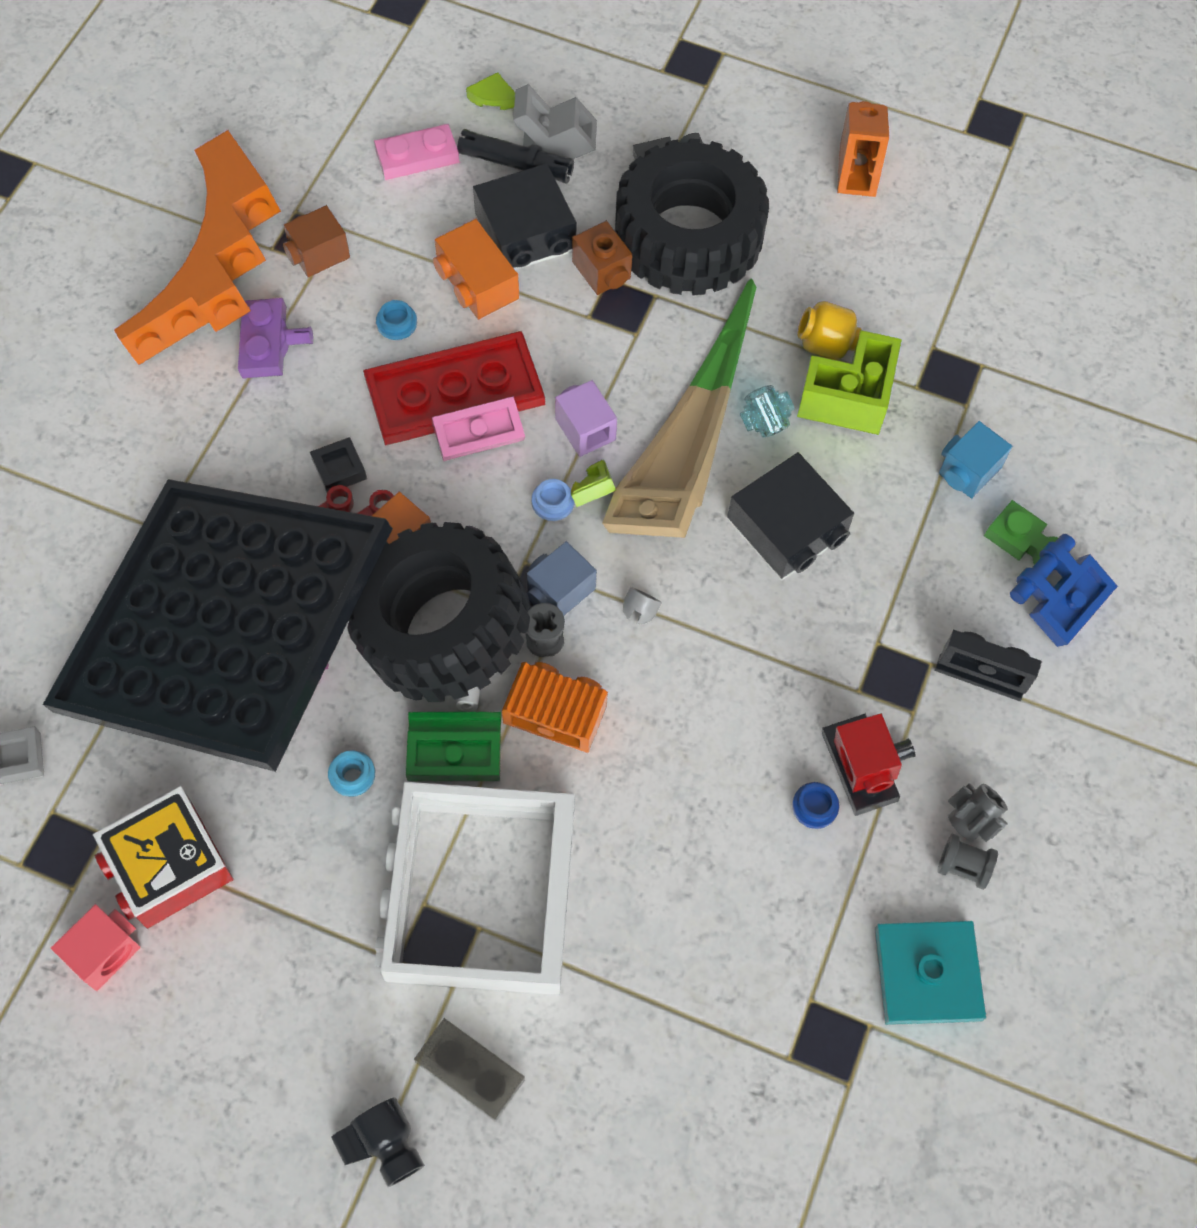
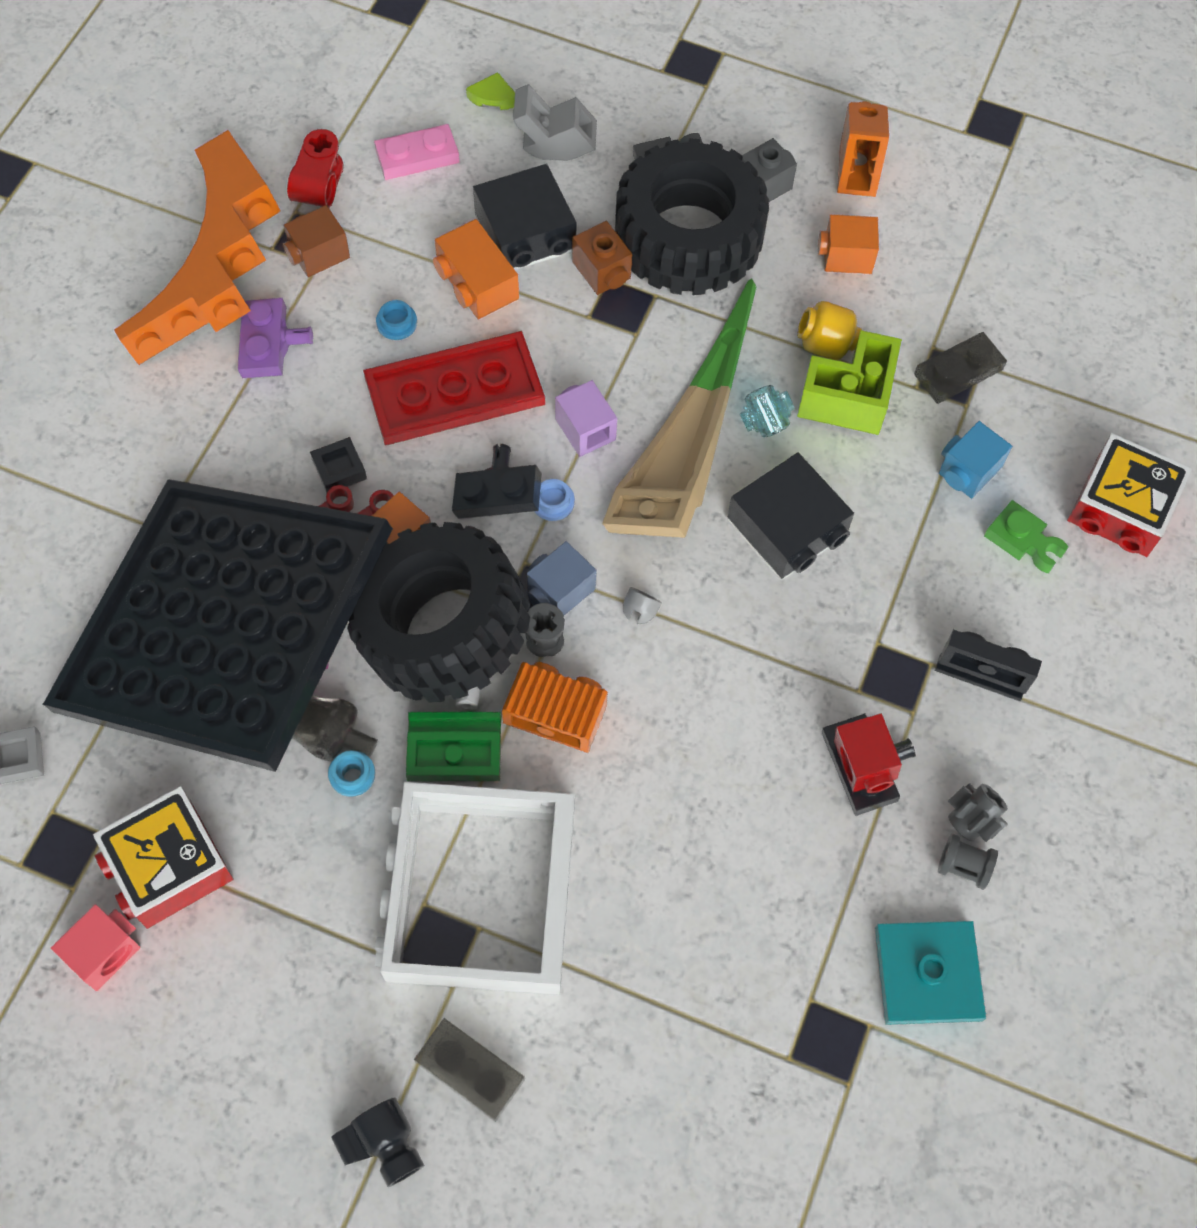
(316, 170): none -> red piece
(329, 726): none -> clear smoke piece
(478, 428): bright pink plate -> none
(497, 489): none -> black plate
(513, 155): black pin -> none
(594, 486): lime tile -> none
(774, 166): none -> dark grey brick
(815, 805): blue plate -> none
(850, 244): none -> orange brick
(960, 367): none -> clear smoke plate
(1075, 596): blue plate -> none
(1129, 495): none -> piece

